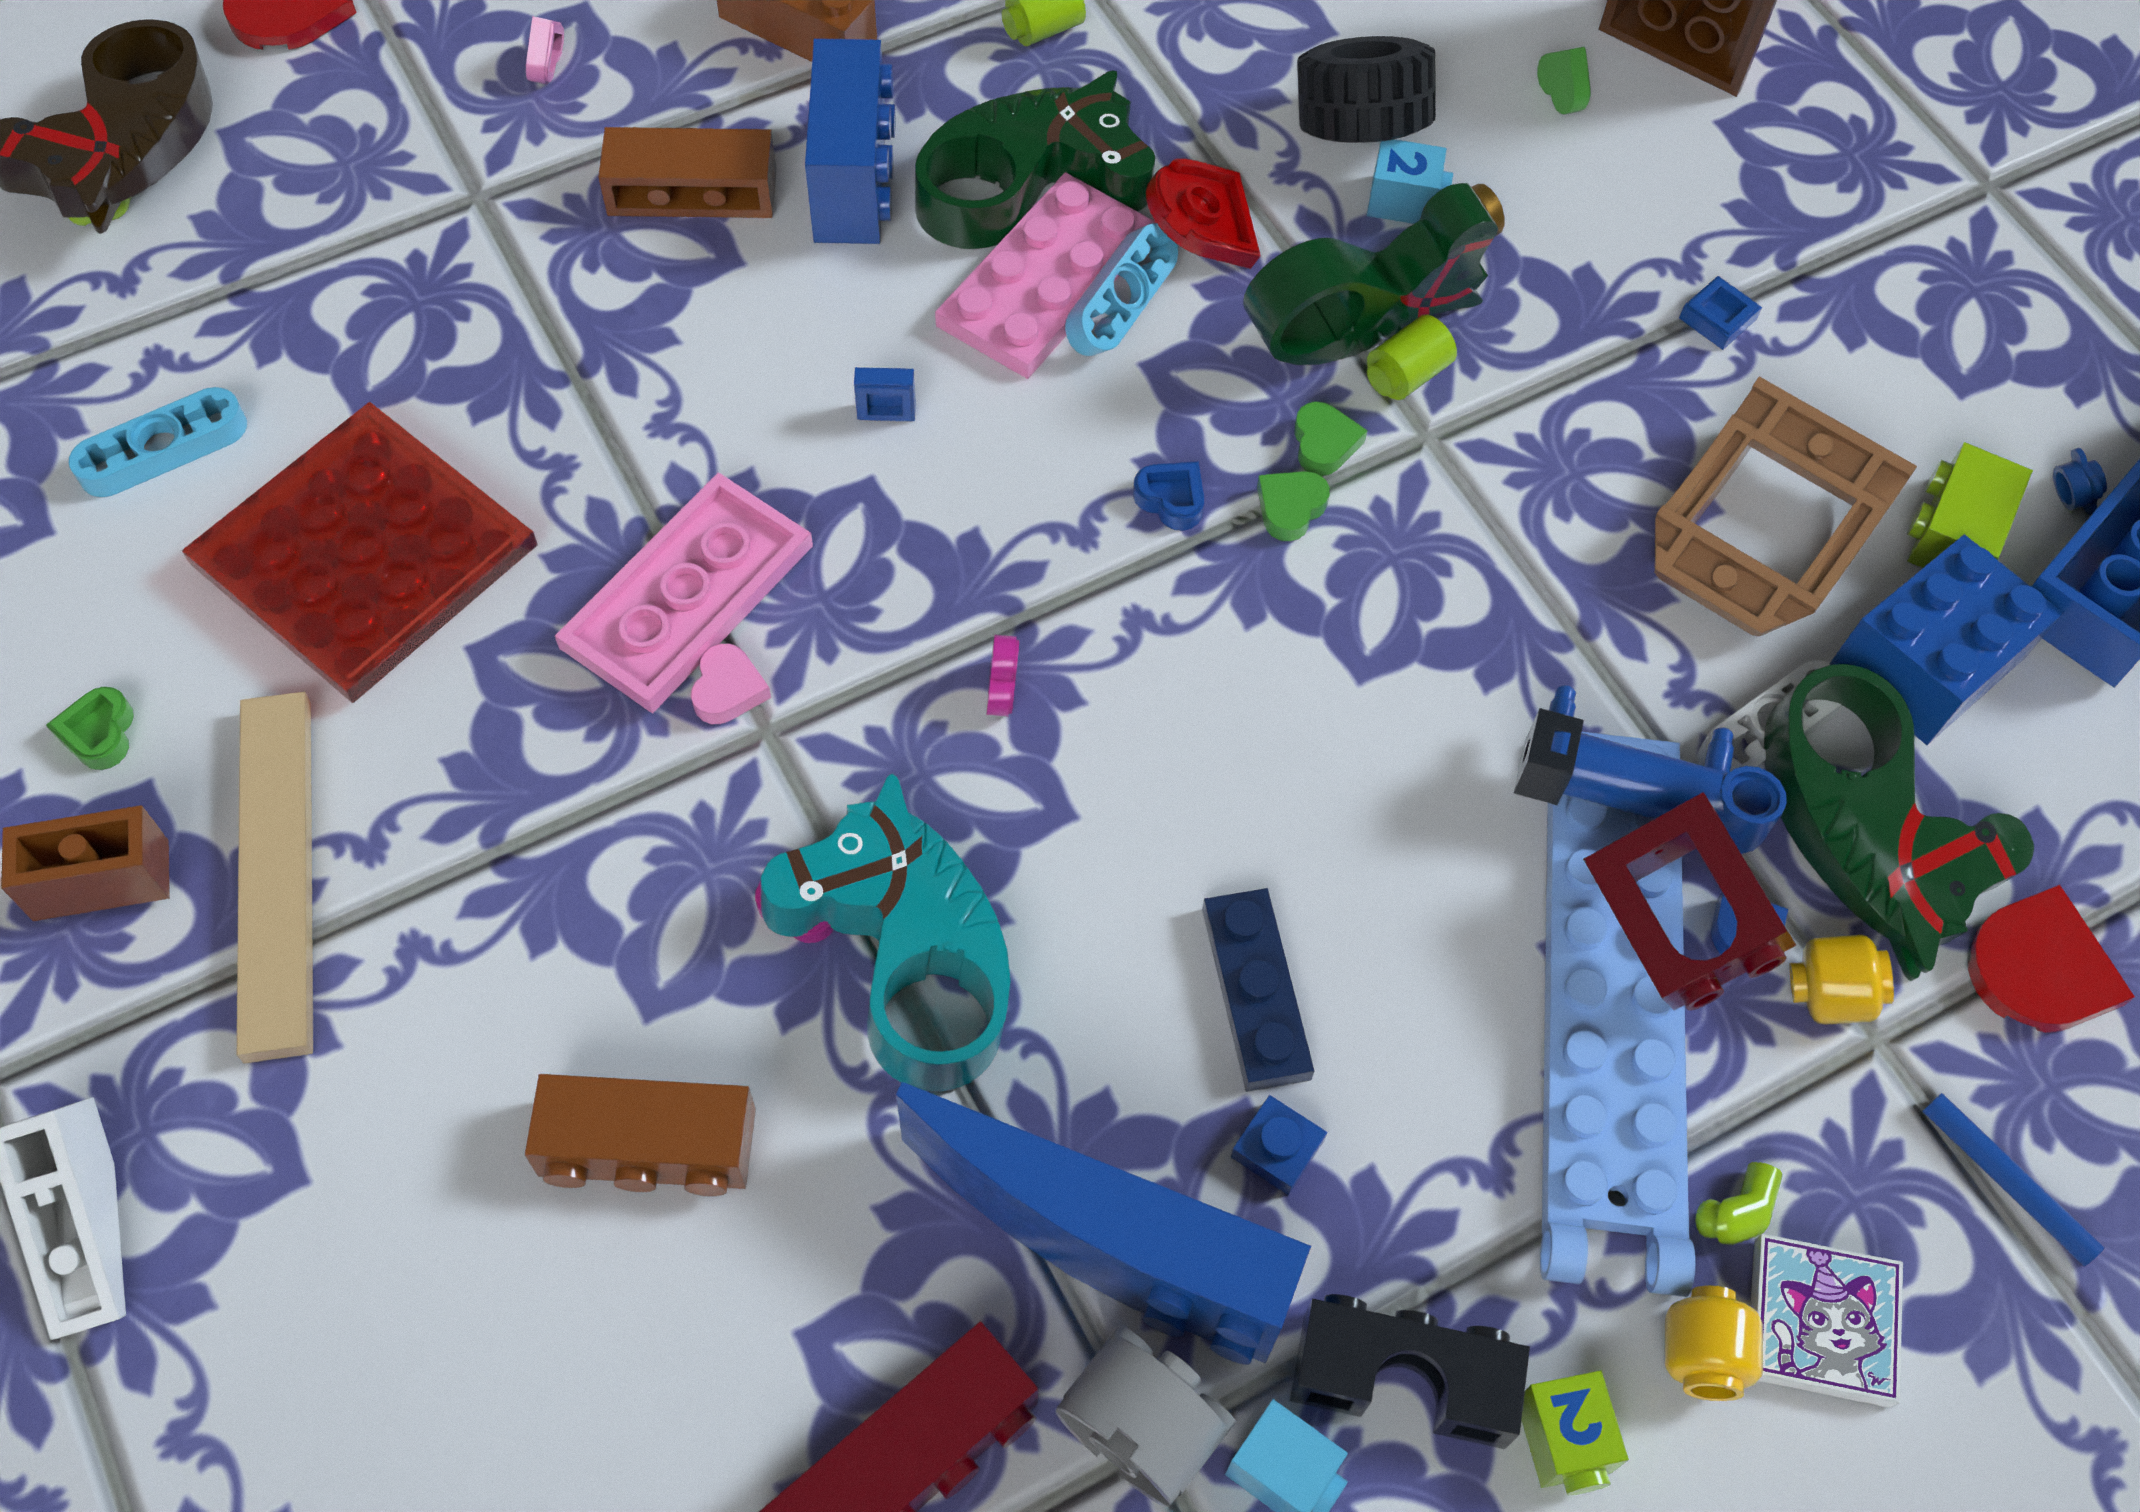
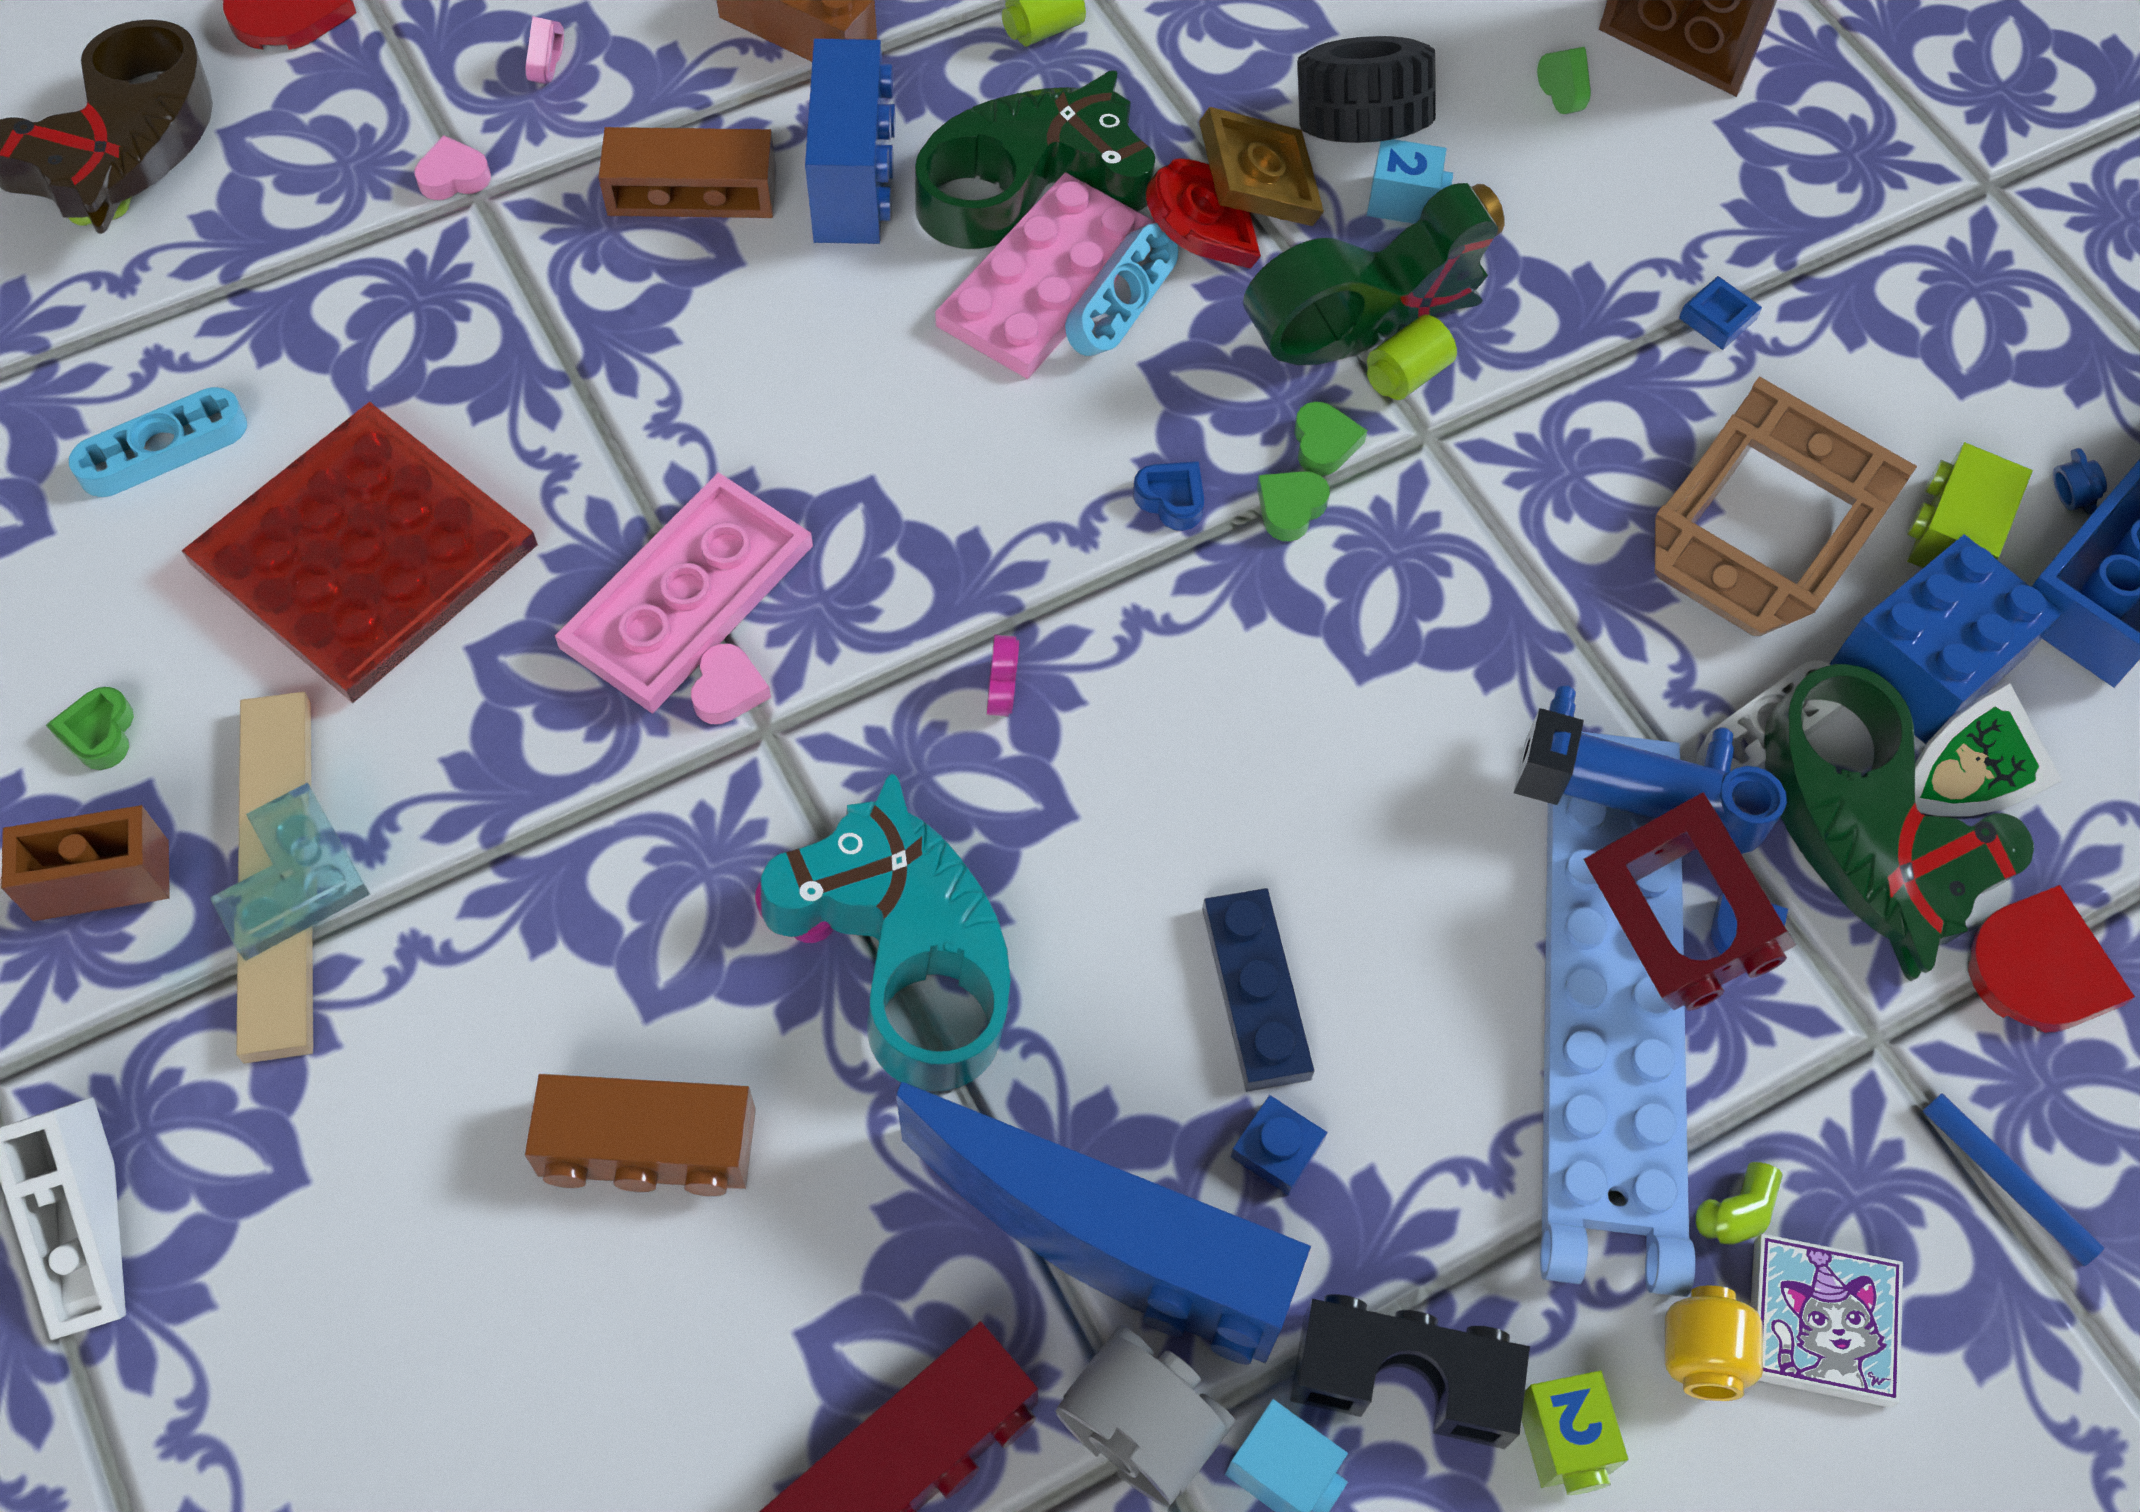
(302, 887): none -> clear light blue plate
(451, 169): none -> bright pink tile
(885, 394): blue tile -> none
(1260, 167): none -> pearl gold plate
(1842, 979): yellow head -> none
(1983, 759): none -> shield

